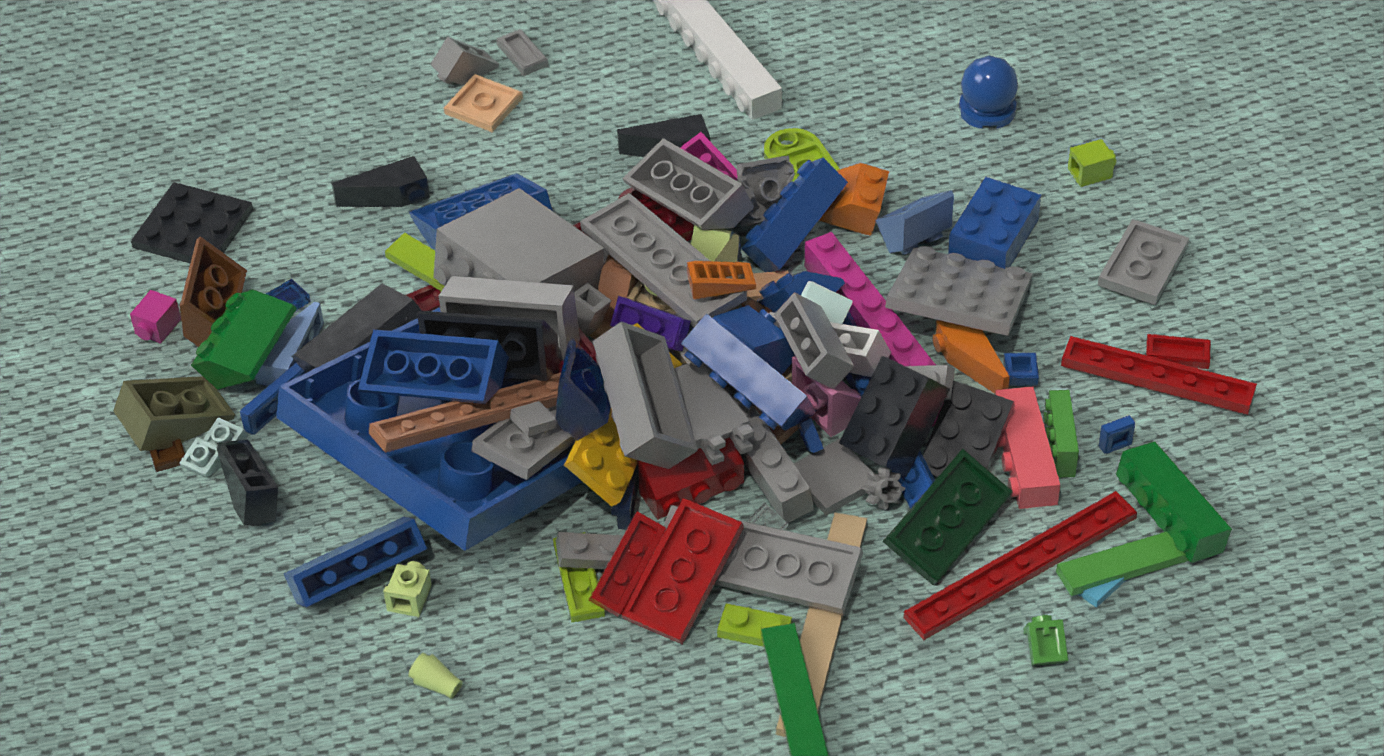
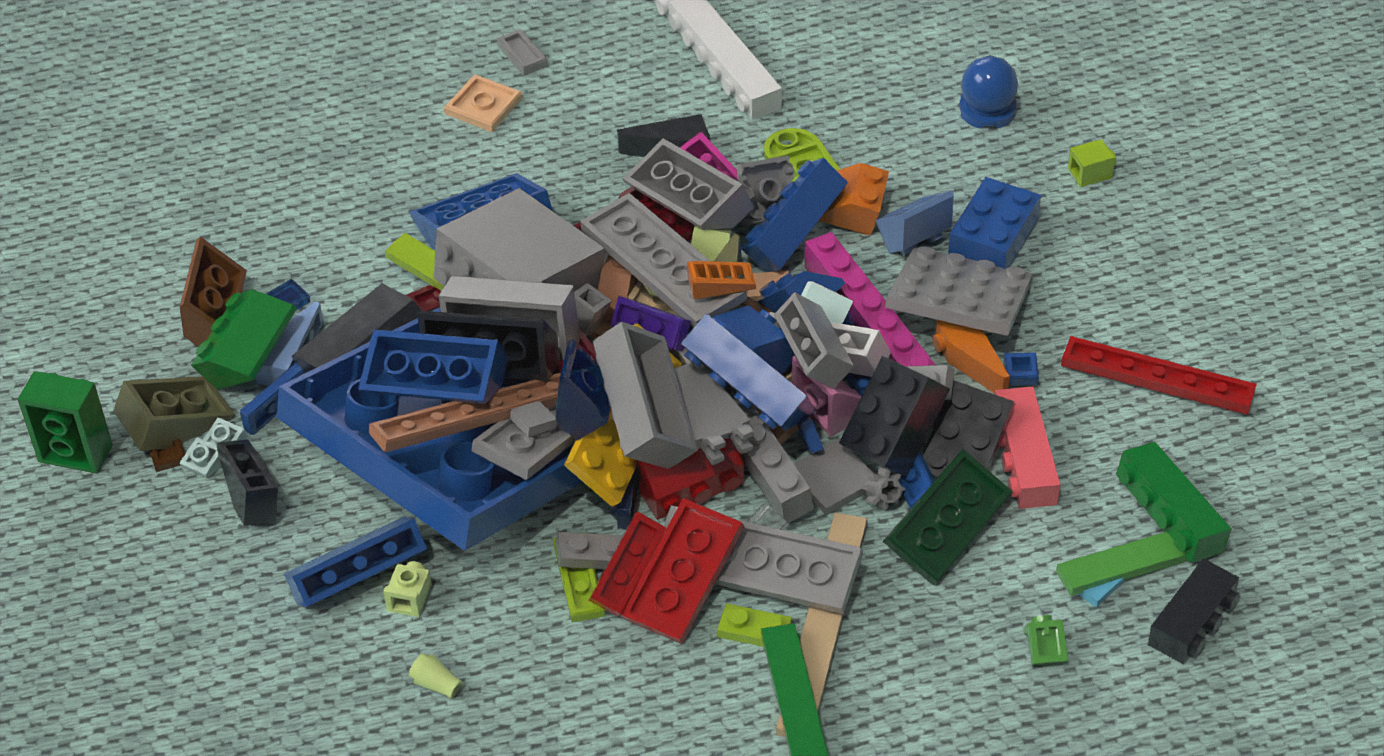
(65, 421): none -> green brick
(155, 316): dark pink brick -> none
(185, 216): black plate -> none
(385, 186): black slope -> none
(460, 61): light grey slope -> none
(1019, 565): red tile -> none
(1061, 432): bright green piece -> none
(1116, 434): blue tile -> none
(1143, 261): light grey plate -> none
(1181, 350): red tile -> none
(1194, 612): none -> black brick

